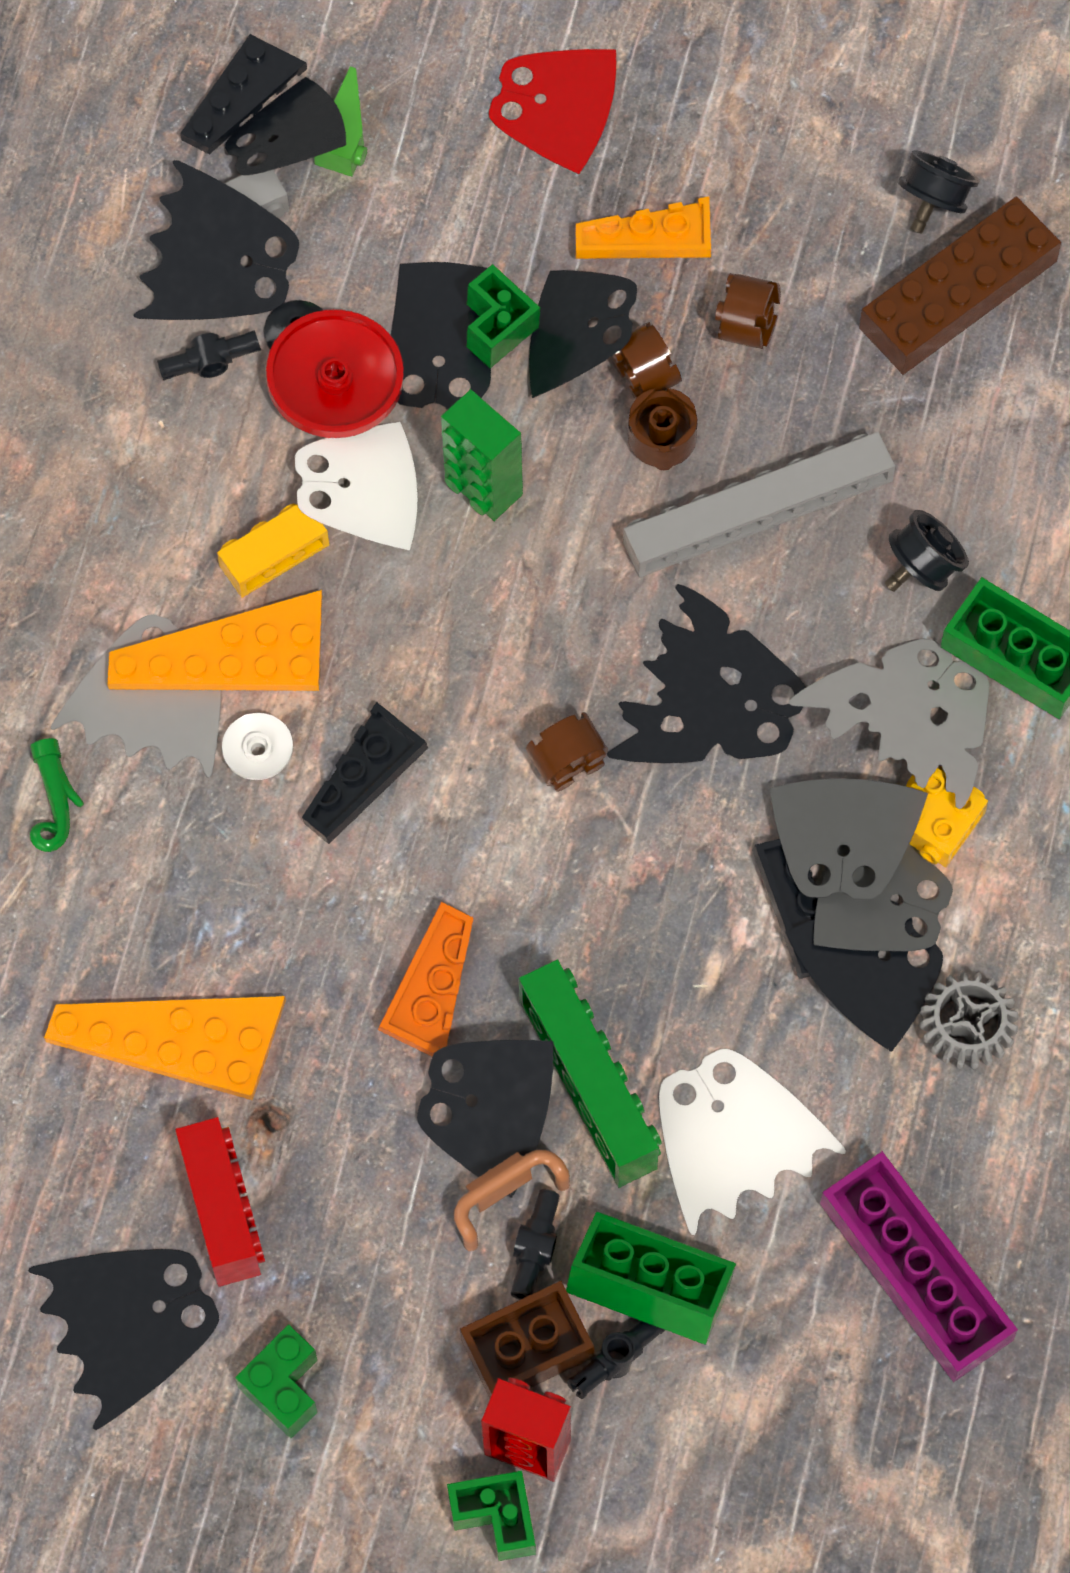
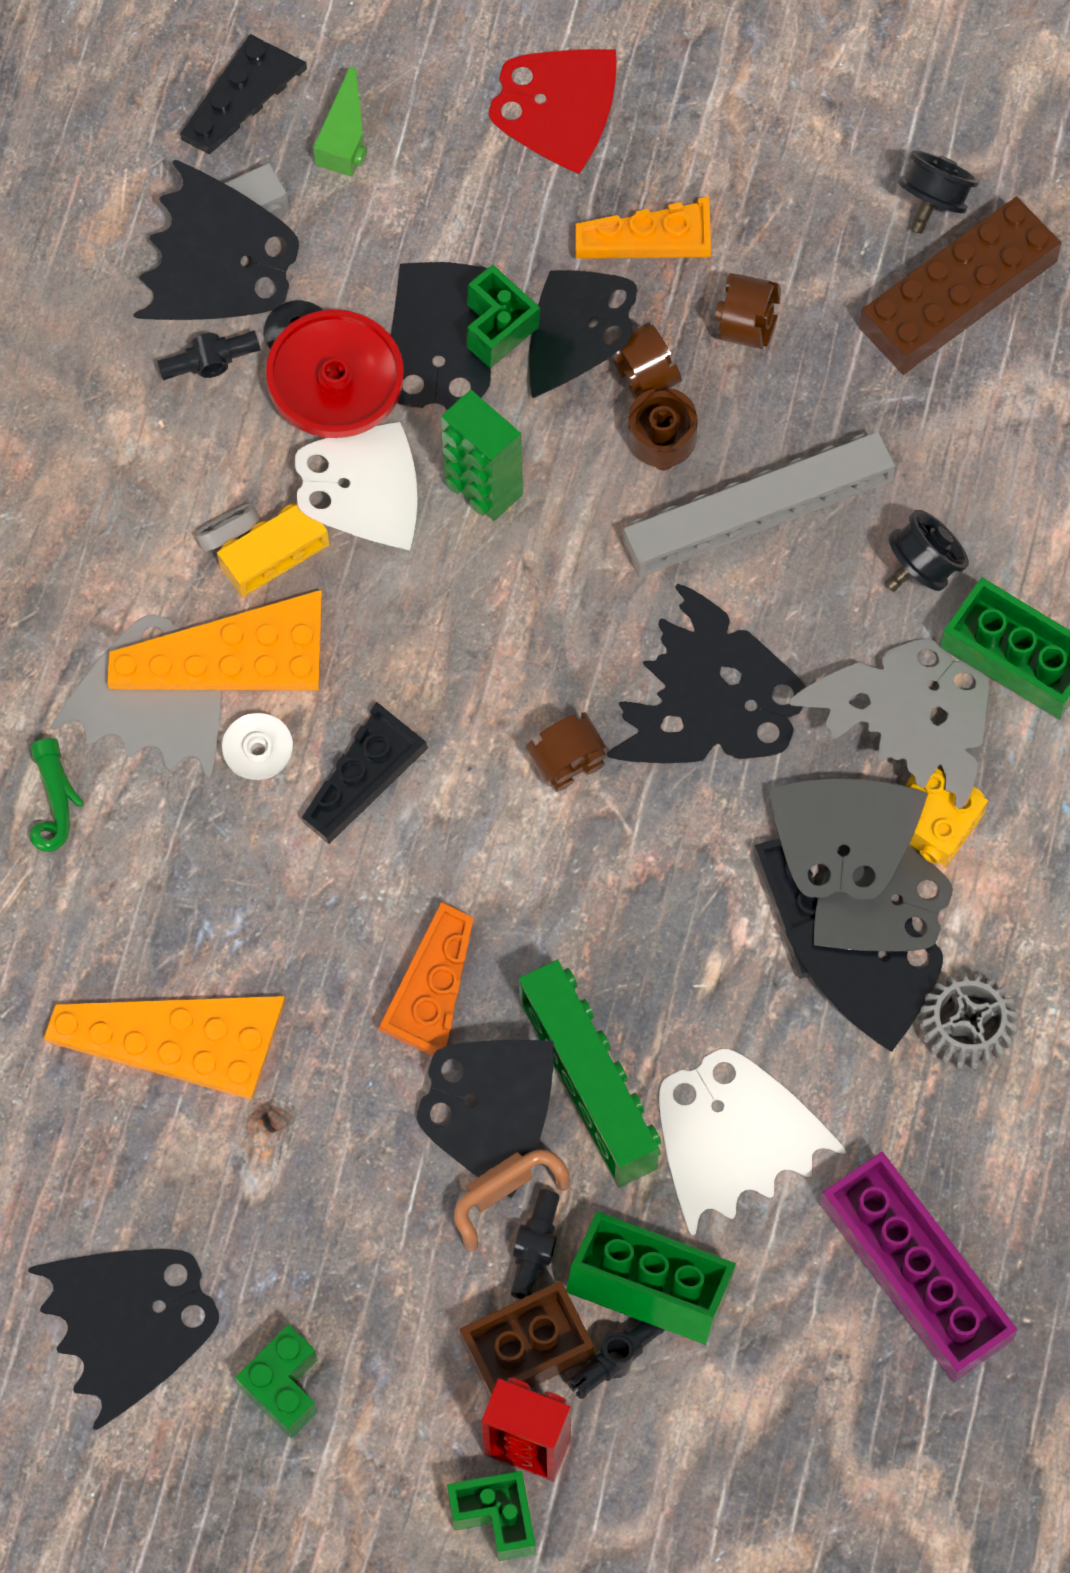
(216, 1193): red brick -> none
(227, 527): none -> light grey beam
(303, 120): black piece -> none

